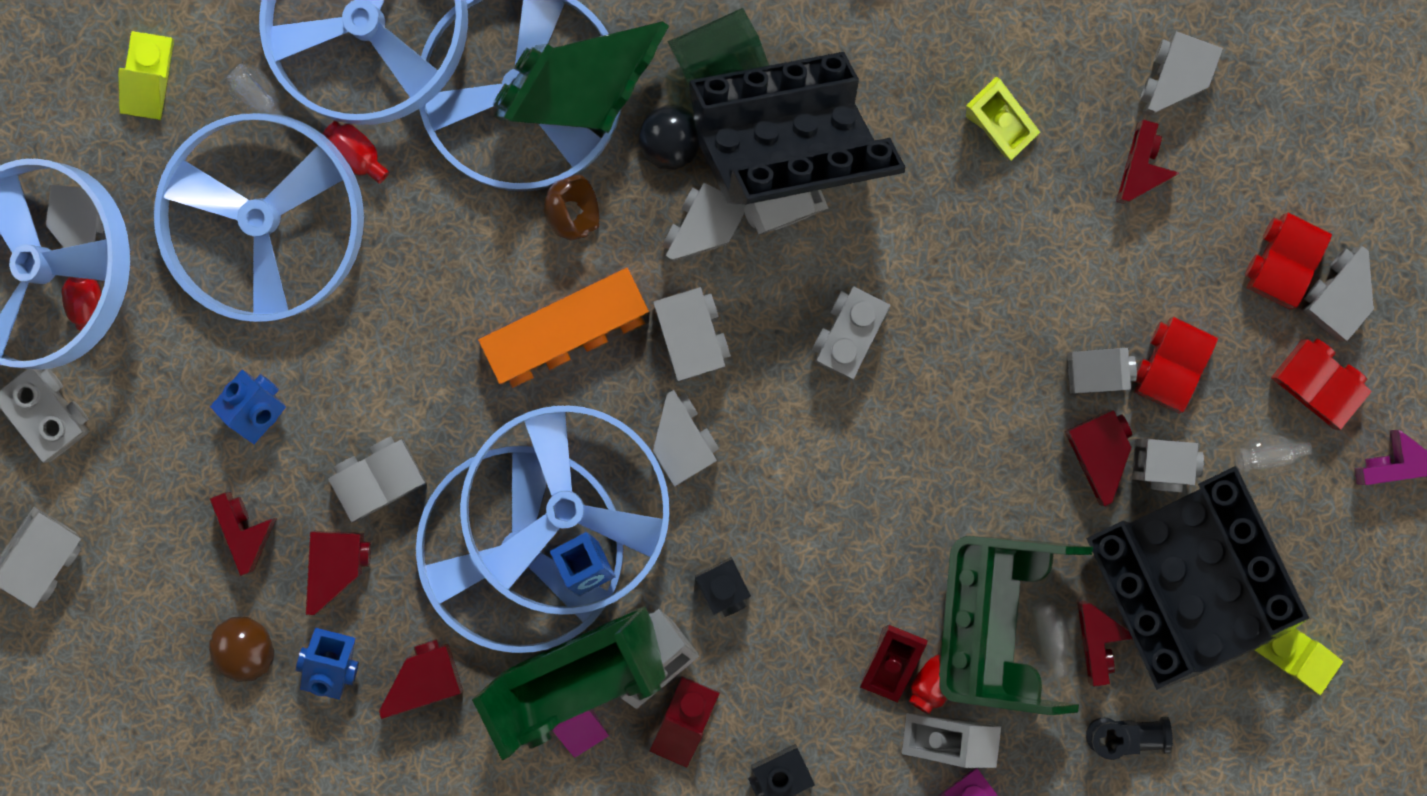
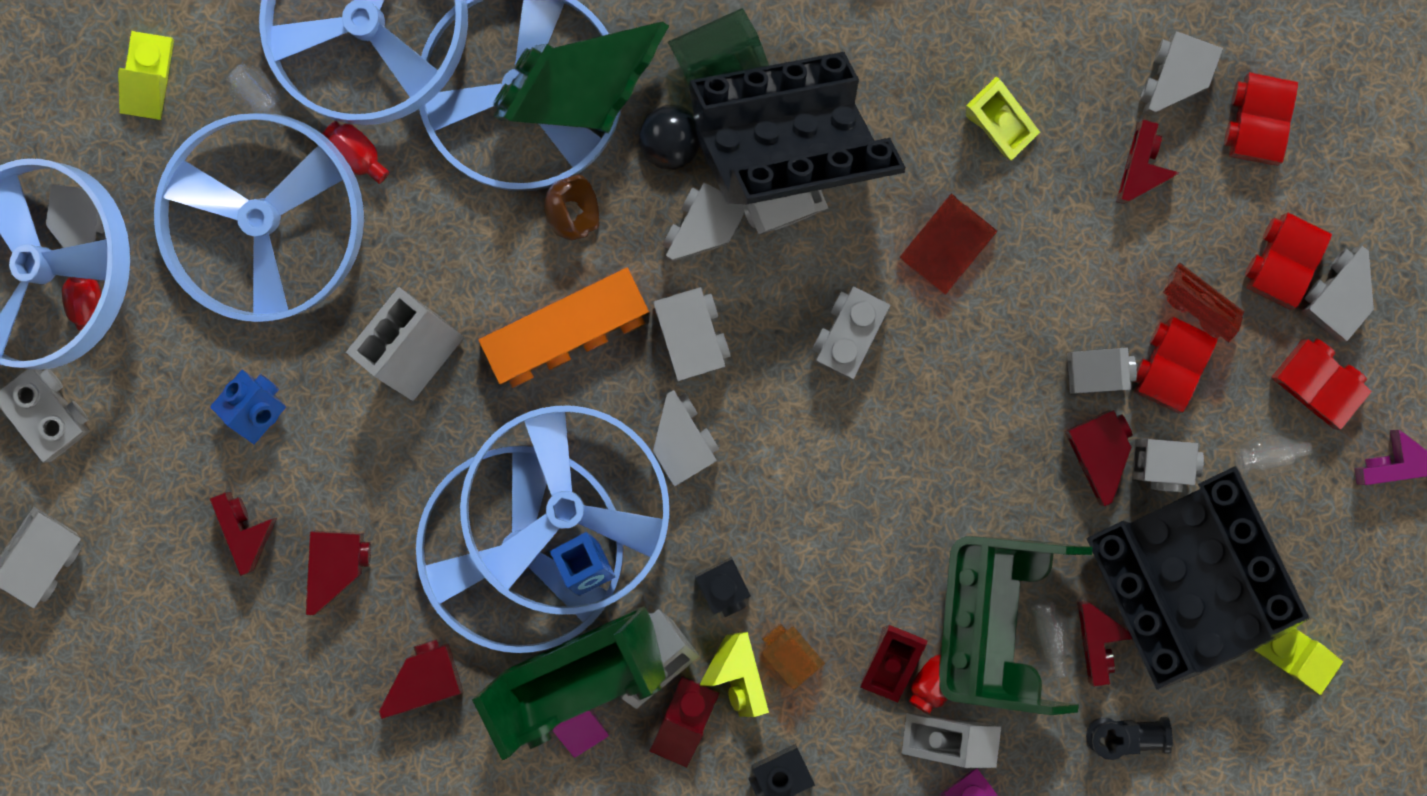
(241, 649): reddish brown hair -> none
(327, 664): blue brick -> none
(376, 479): light grey brick -> none
(405, 344): none -> light grey brick
(737, 664): none -> neon yellow slope
(791, 654): none -> clear orange brick
(948, 244): none -> clear red plate
(1214, 311): none -> clear red plate
(1261, 119): none -> red brick

